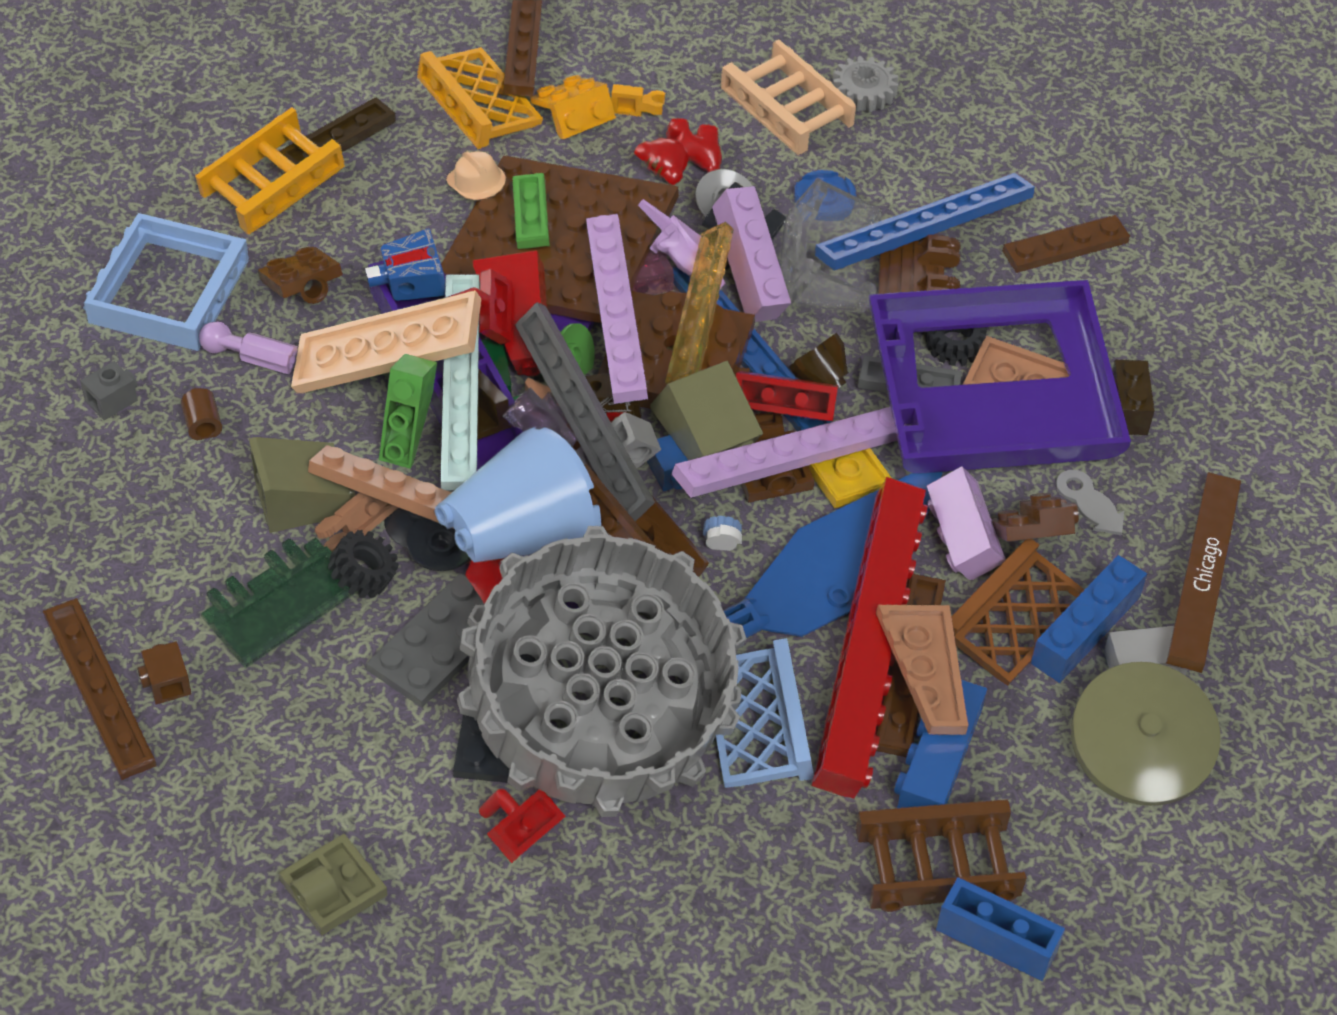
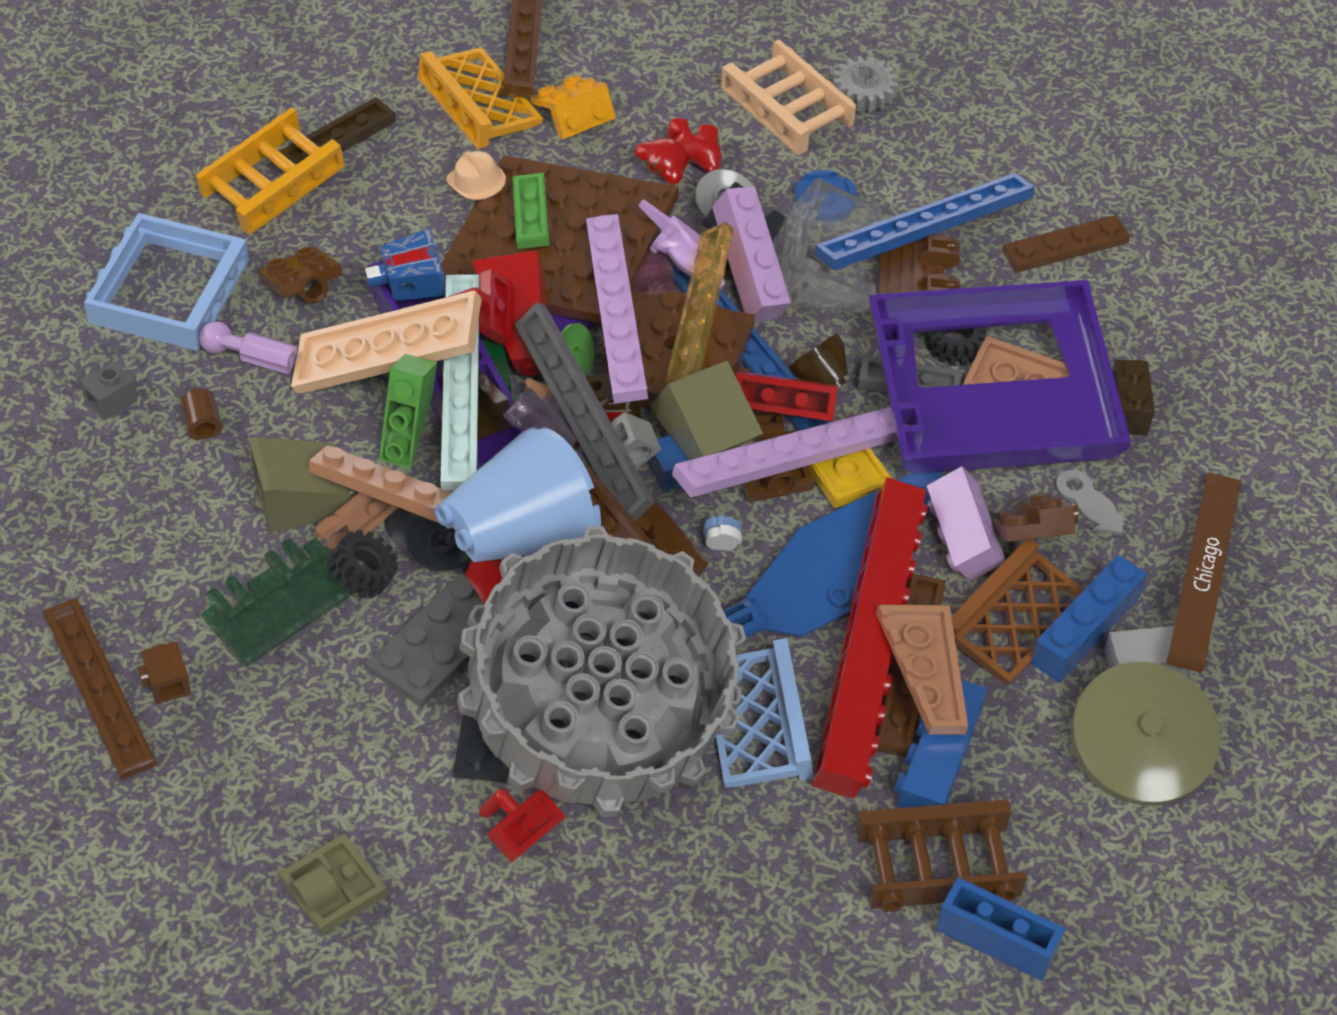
(632, 101): light orange plate -> none

